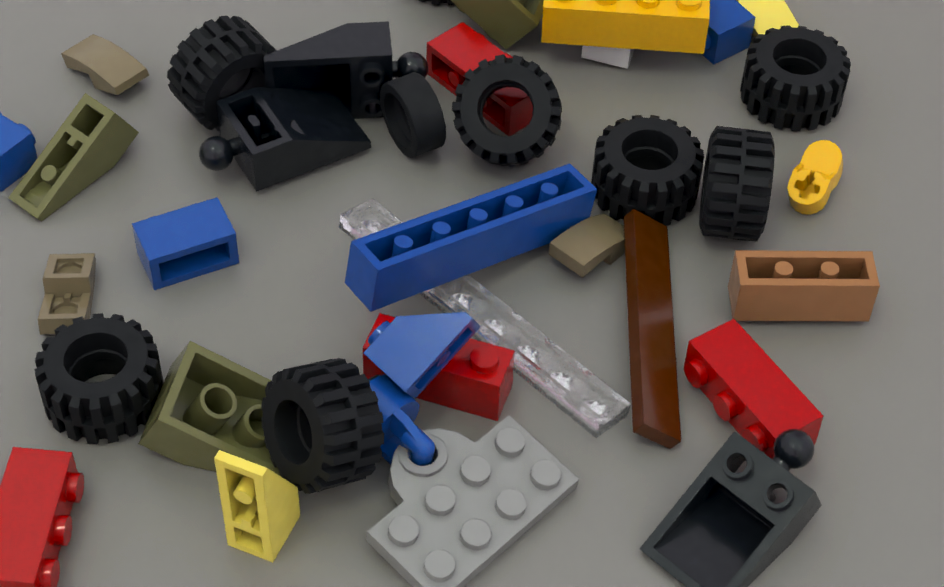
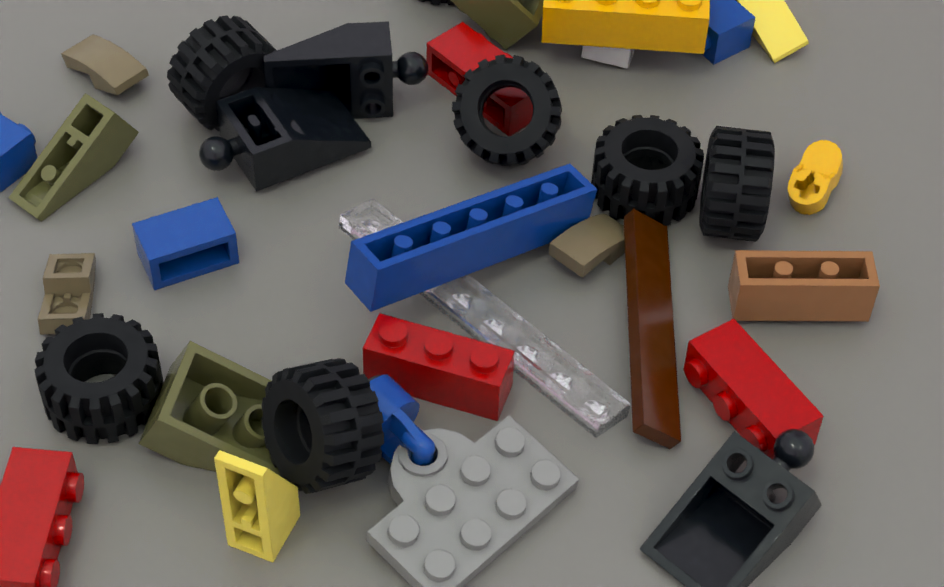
(413, 114): black tyre -> none
(419, 347): blue slope -> none
(795, 78): black tyre -> none

